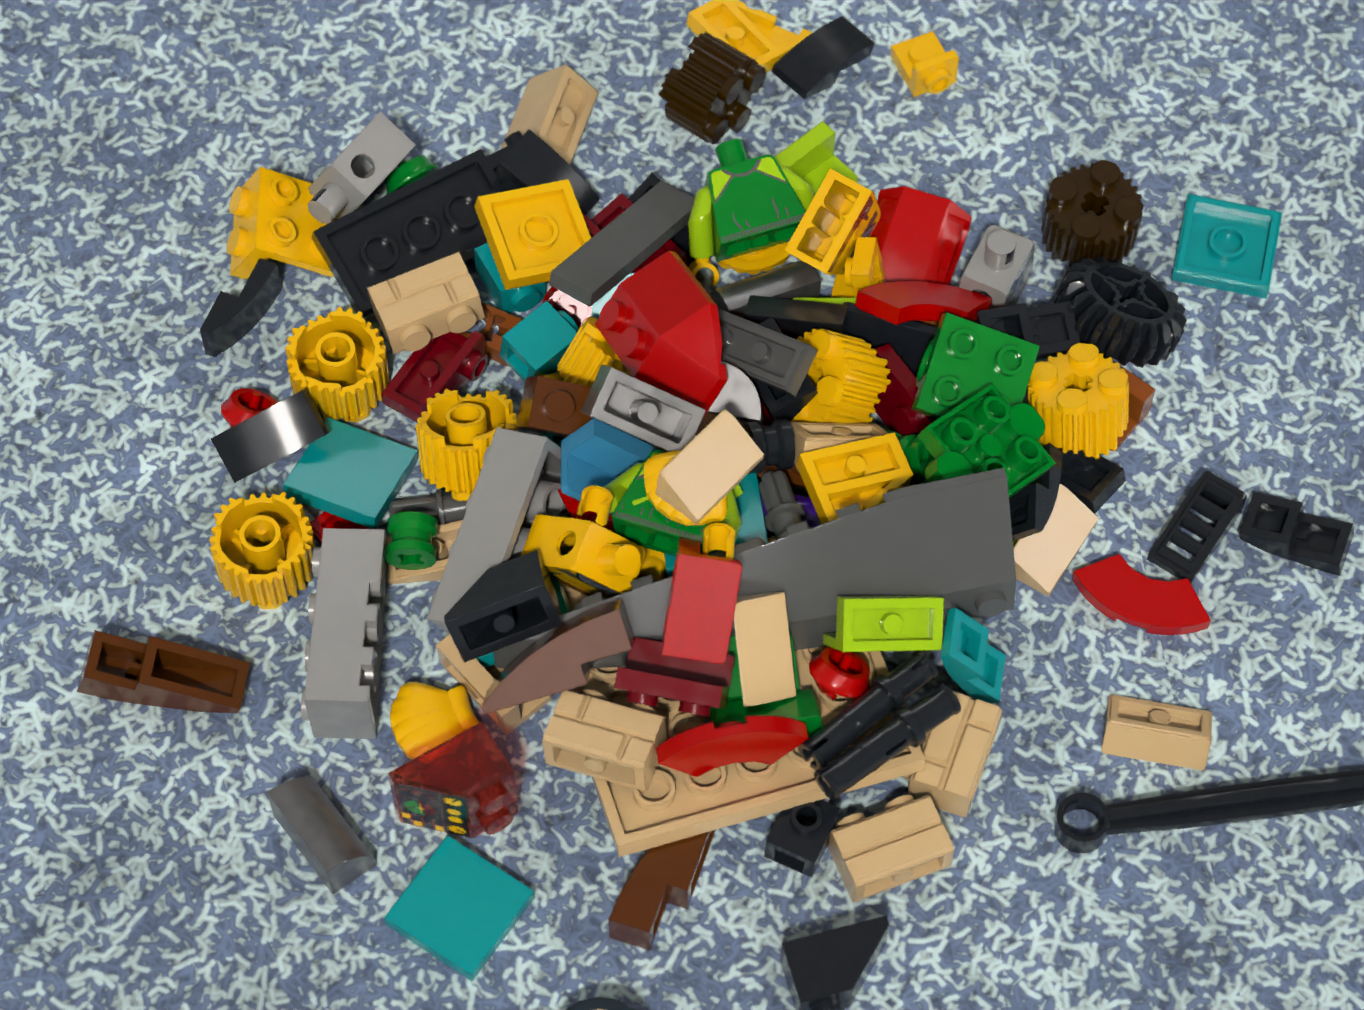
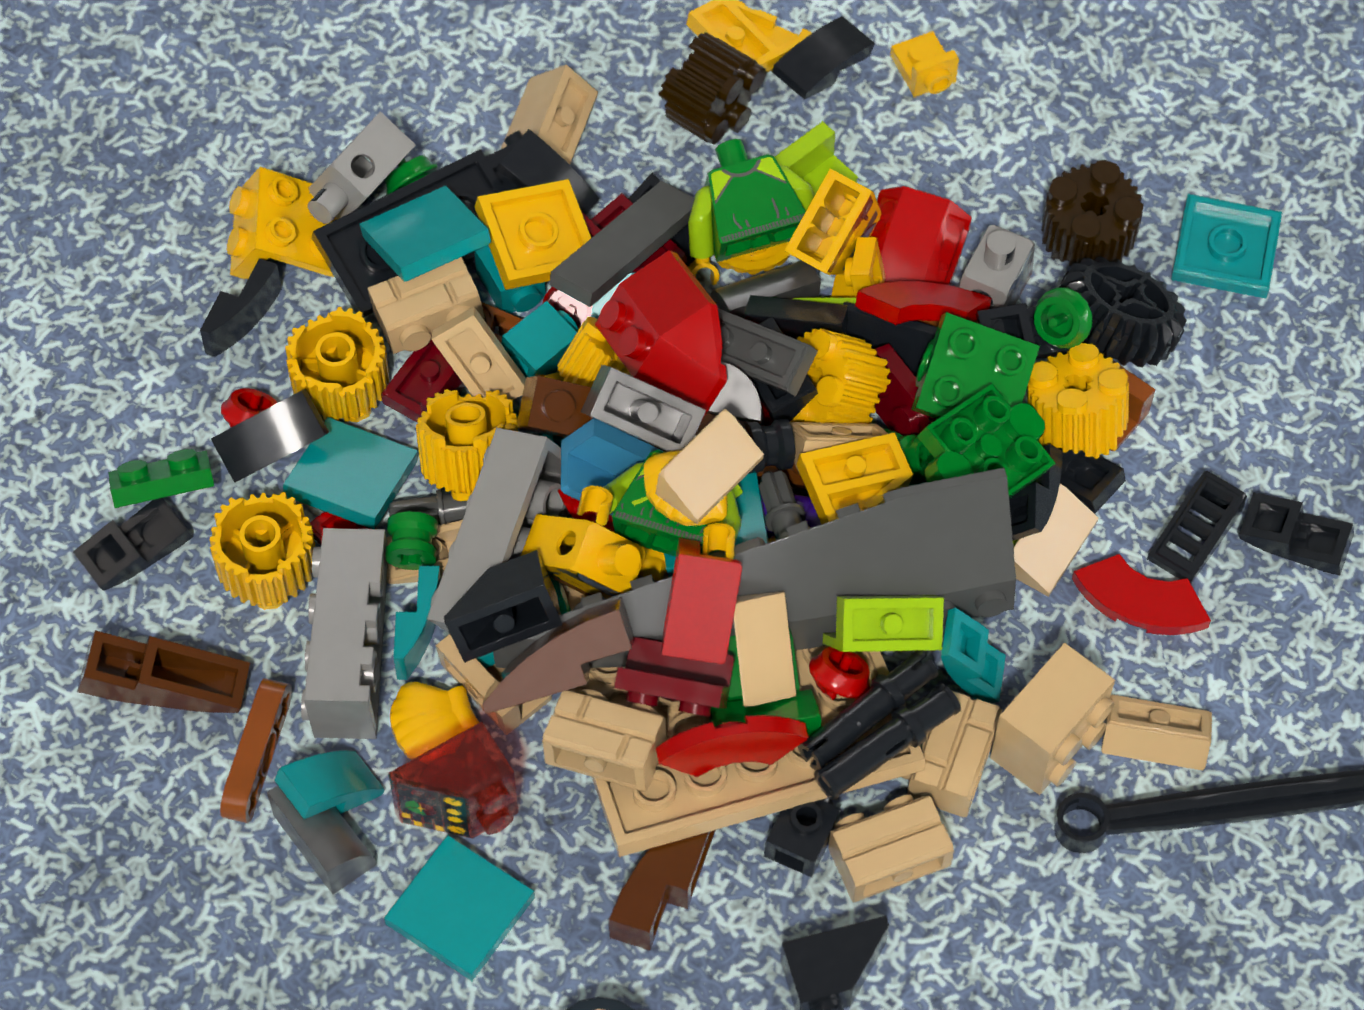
(126, 550): none -> black slope
(144, 481): none -> green plate
(255, 750): none -> dark orange beam
(328, 781): none -> teal slope
(413, 629): none -> teal slope
(425, 233): none -> teal tile
(478, 356): none -> tan plate
(1053, 720): none -> tan brick
(1063, 318): none -> green hat

